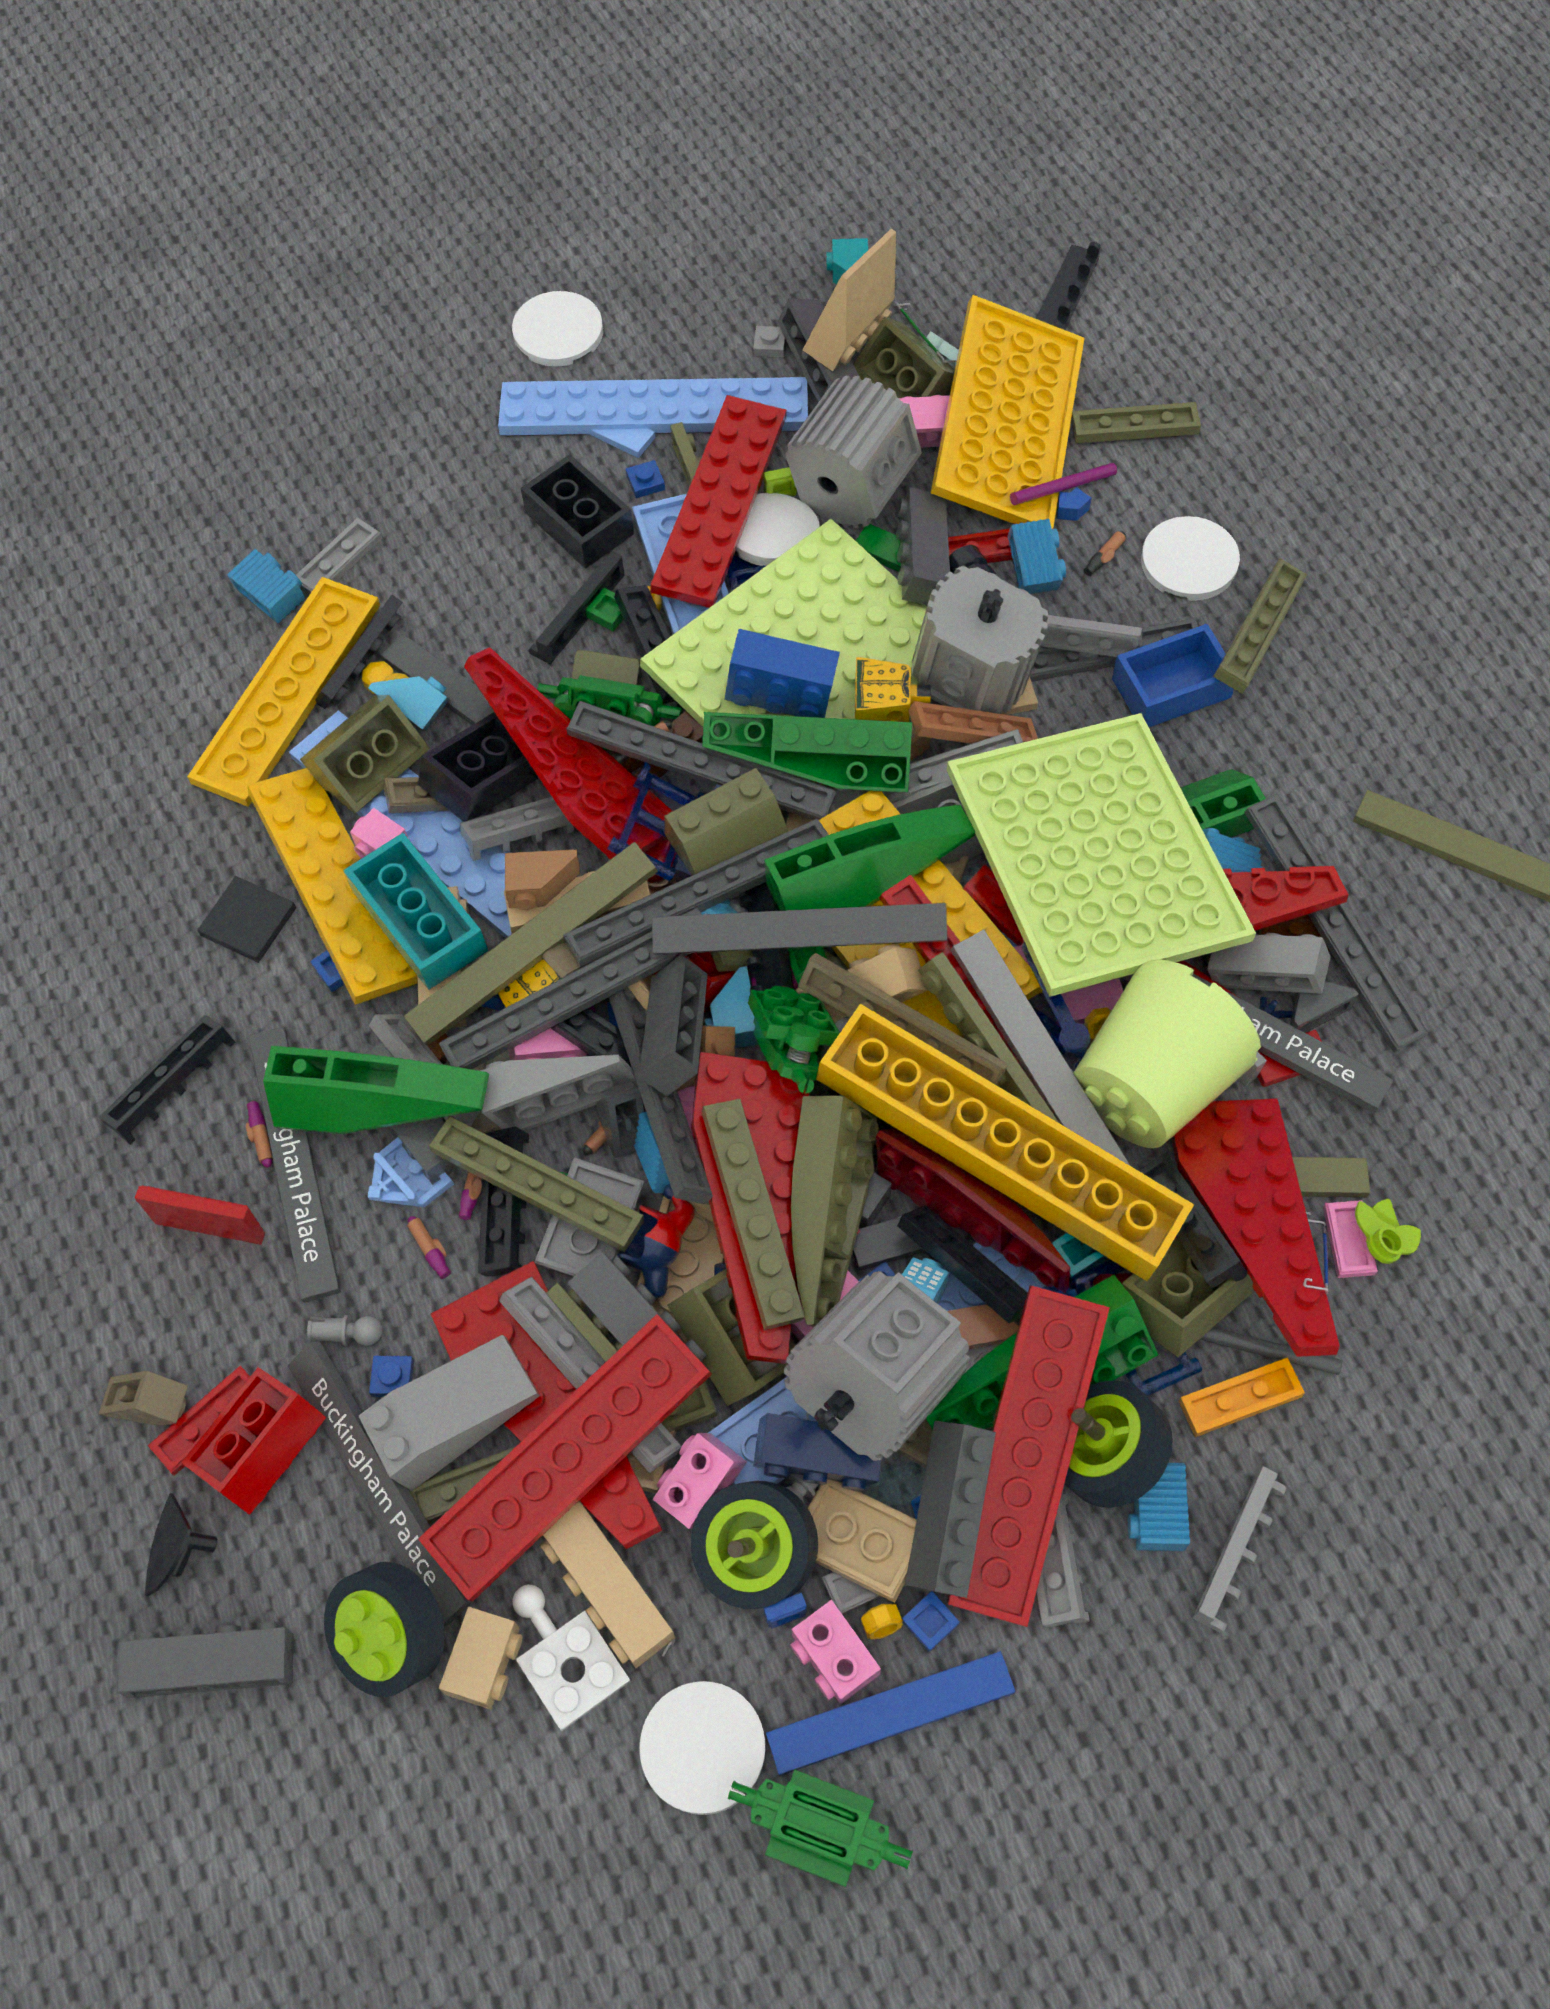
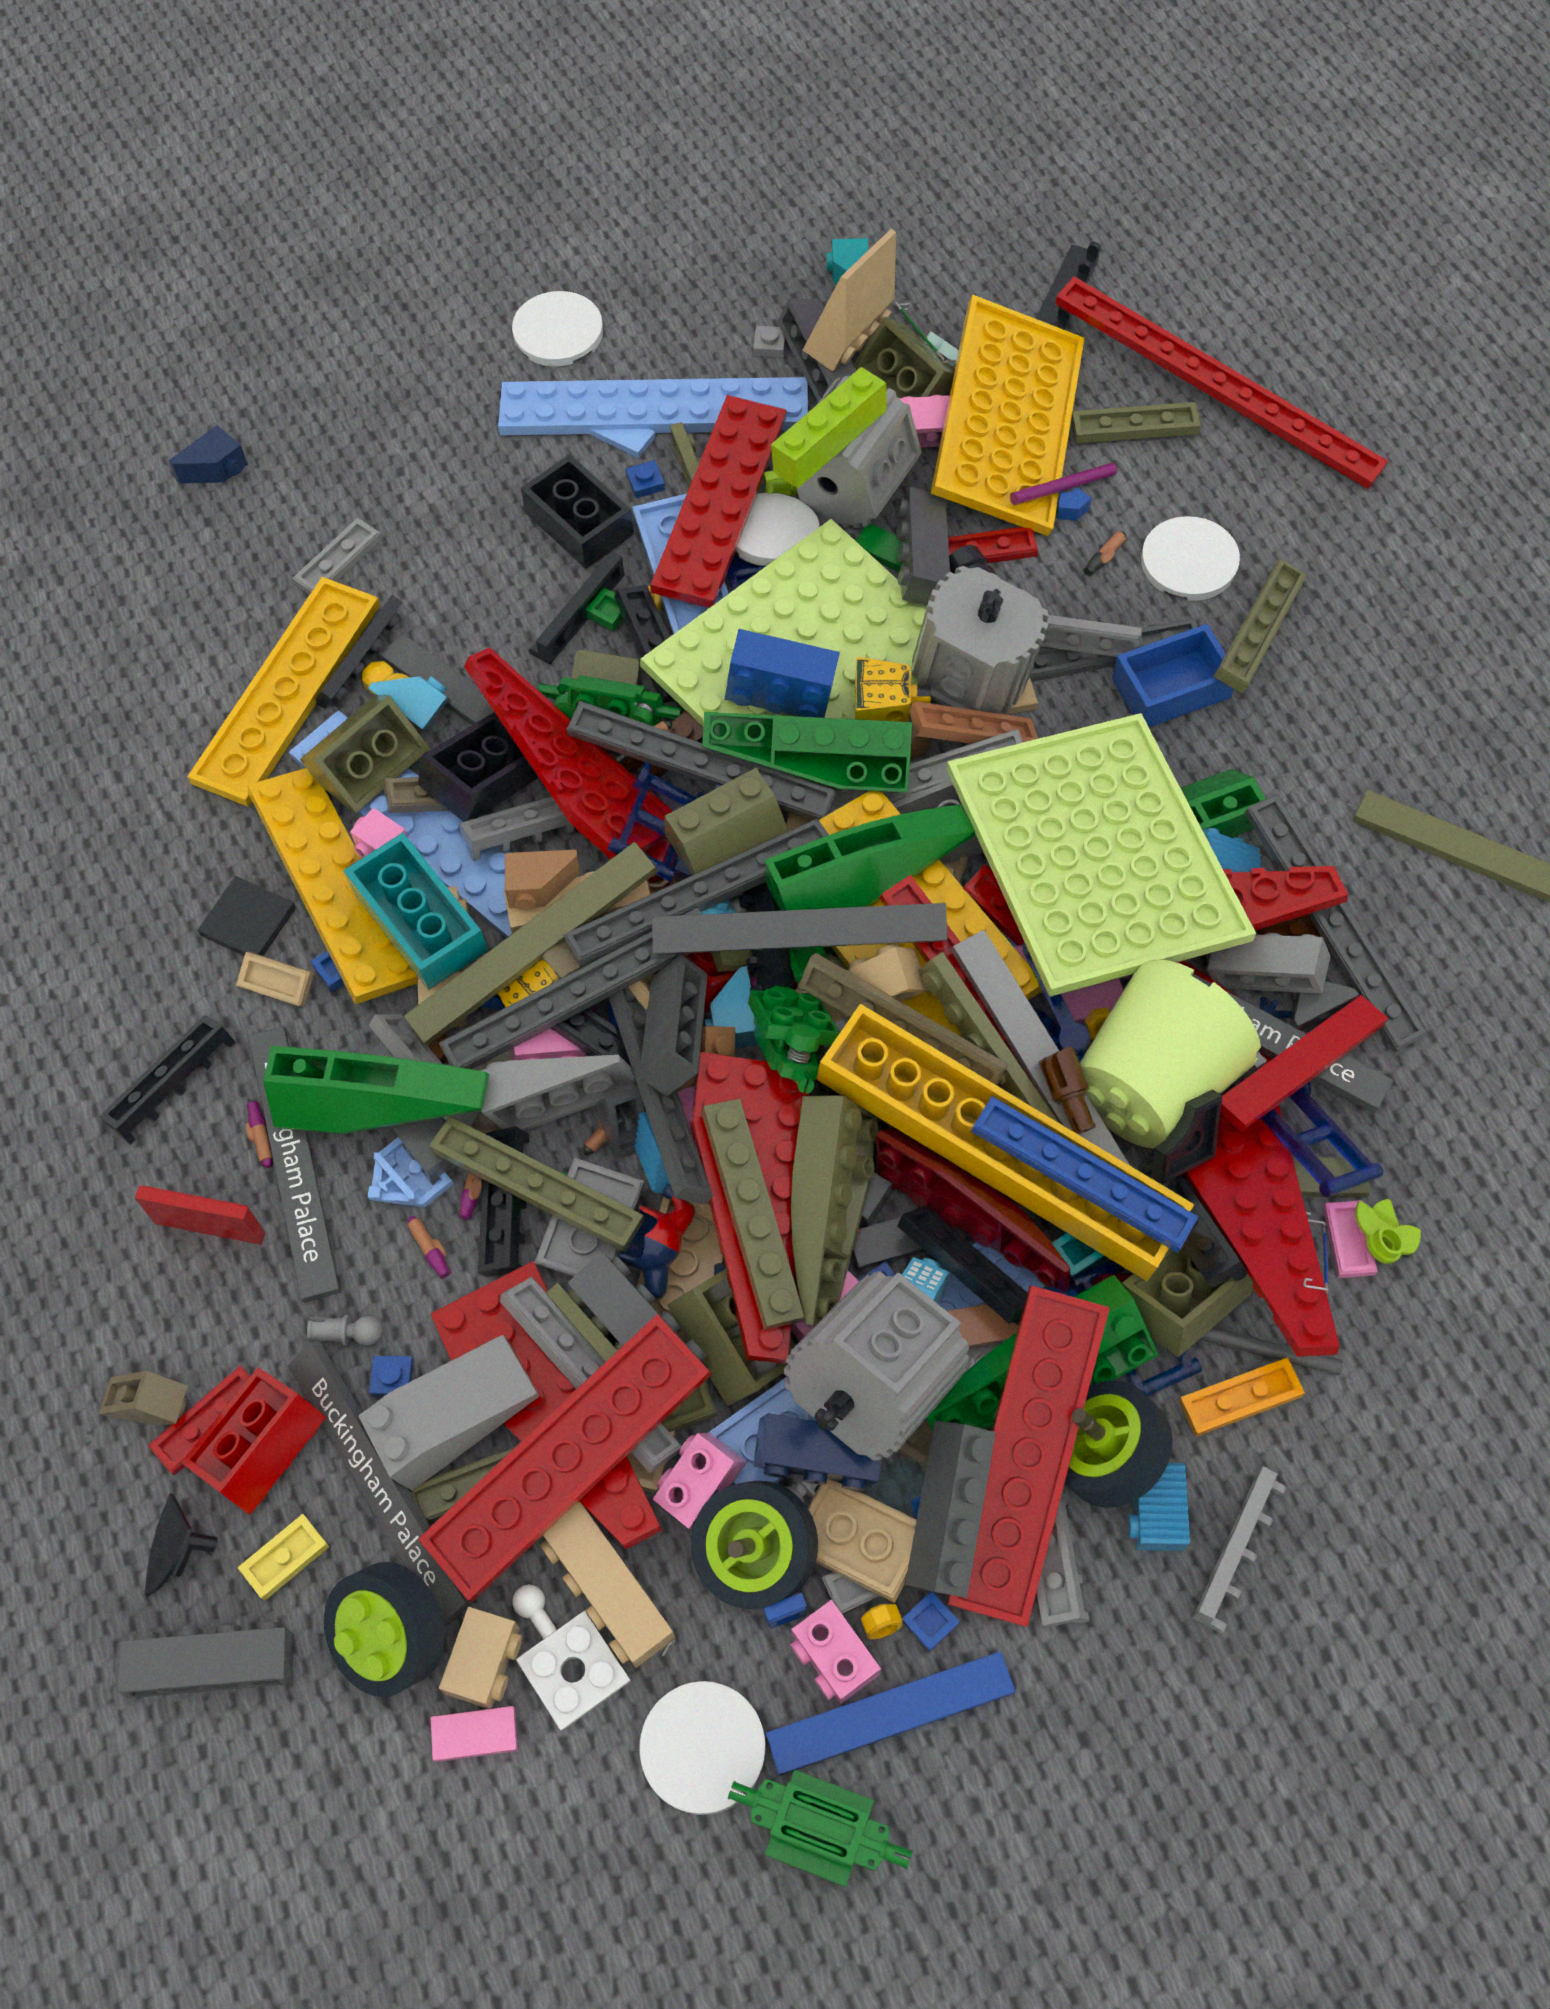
(209, 459): none -> dark blue slope
(266, 585): dark azure brick -> none
(275, 979): none -> tan tile
(283, 1557): none -> light yellow plate
(474, 1734): none -> bright pink tile
(829, 427): none -> lime brick
(1036, 557): dark azure brick -> none
(1068, 1087): none -> reddish brown arm
(1085, 1174): none -> blue tile
(1192, 1139): none -> black tile
(1222, 382): none -> red plate
(1301, 1063): none -> red tile
(1324, 1130): none -> clear blue piece

